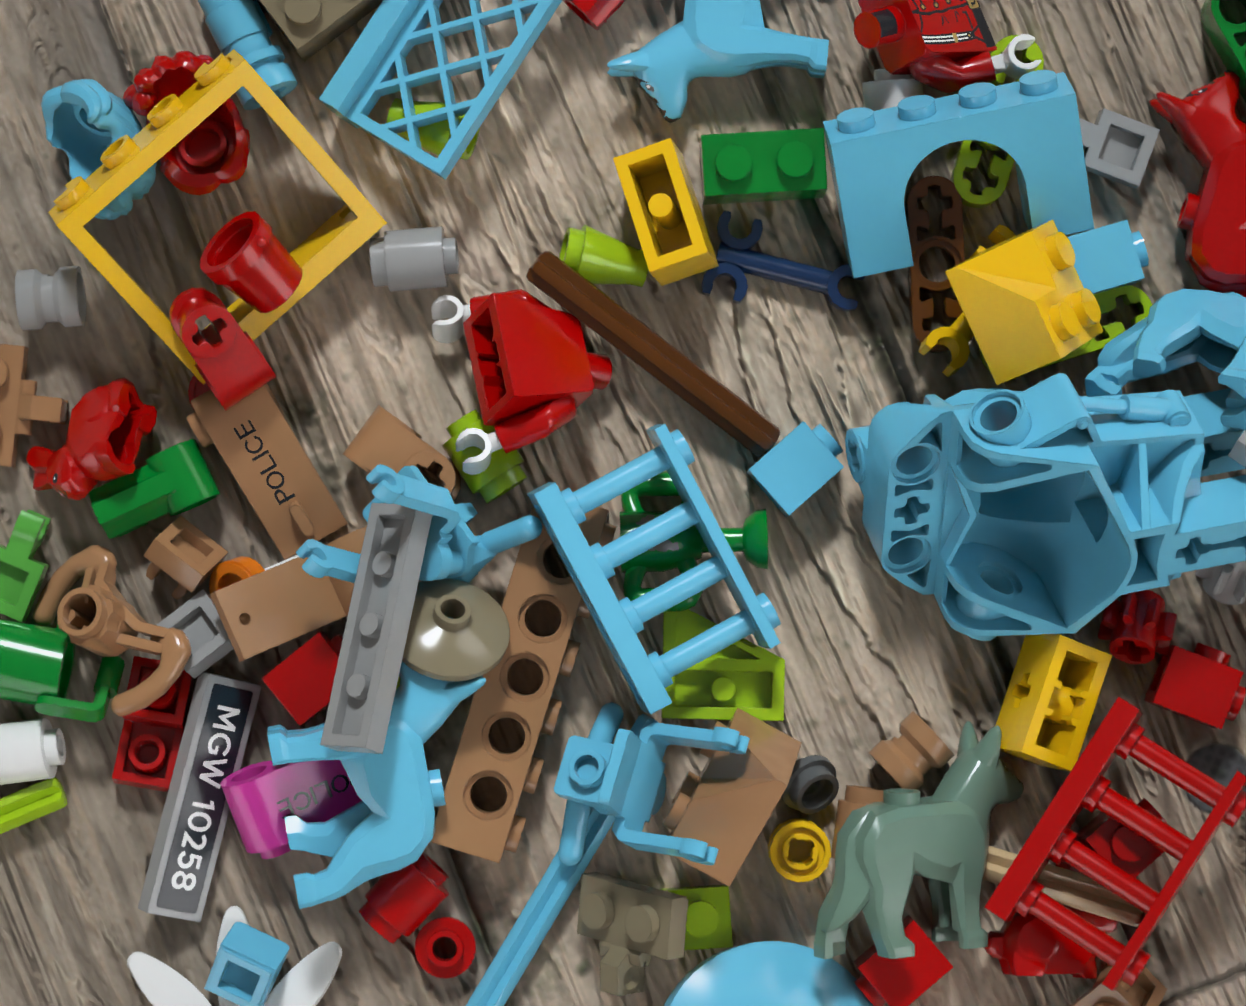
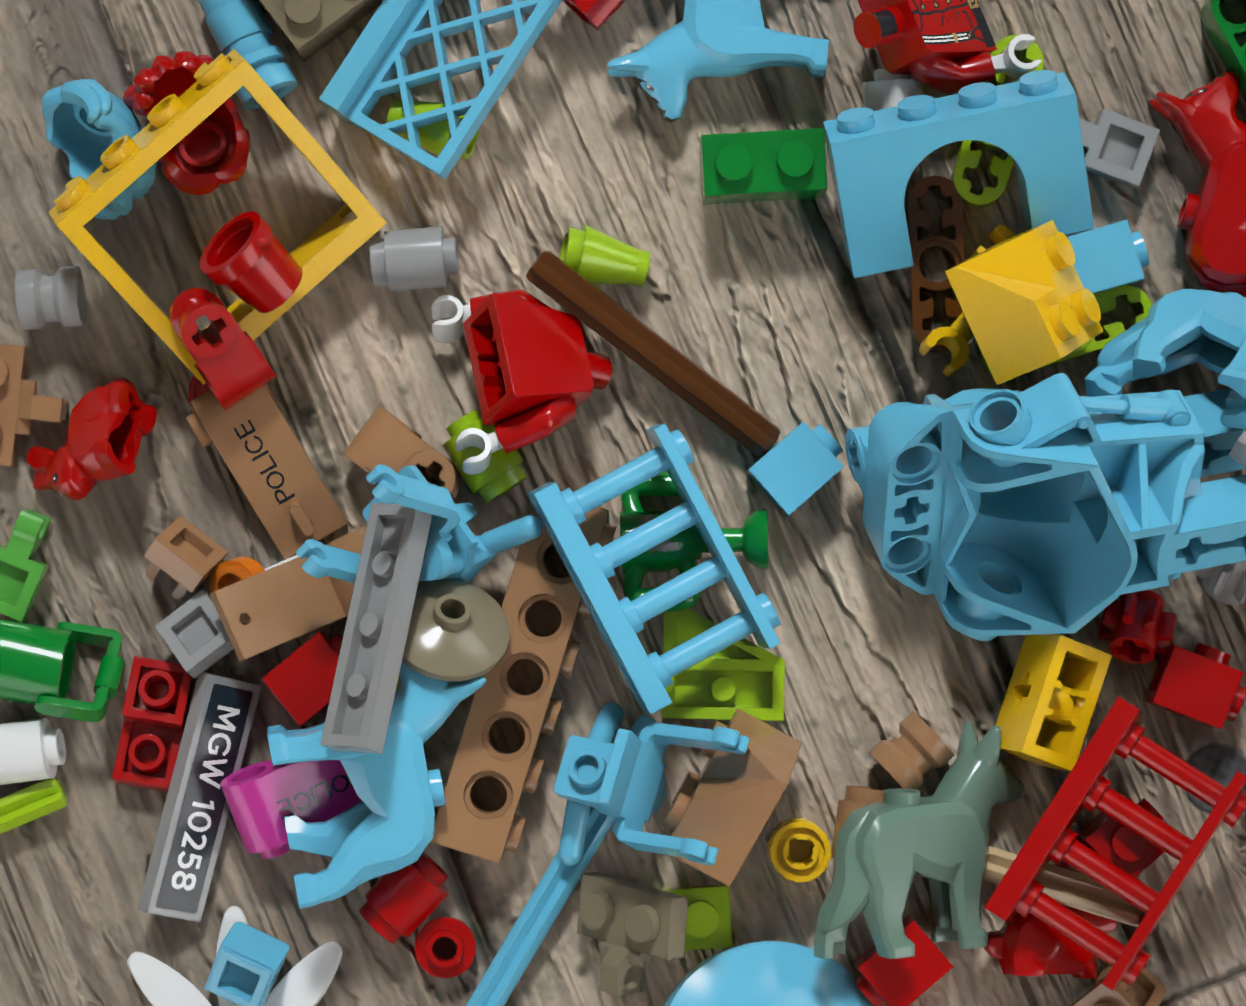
(108, 625): medium nougat piece -> none
(167, 485): green piece -> none
(665, 212): yellow brick -> none
(736, 259): dark blue bar -> none
(811, 785): dark grey plate -> none

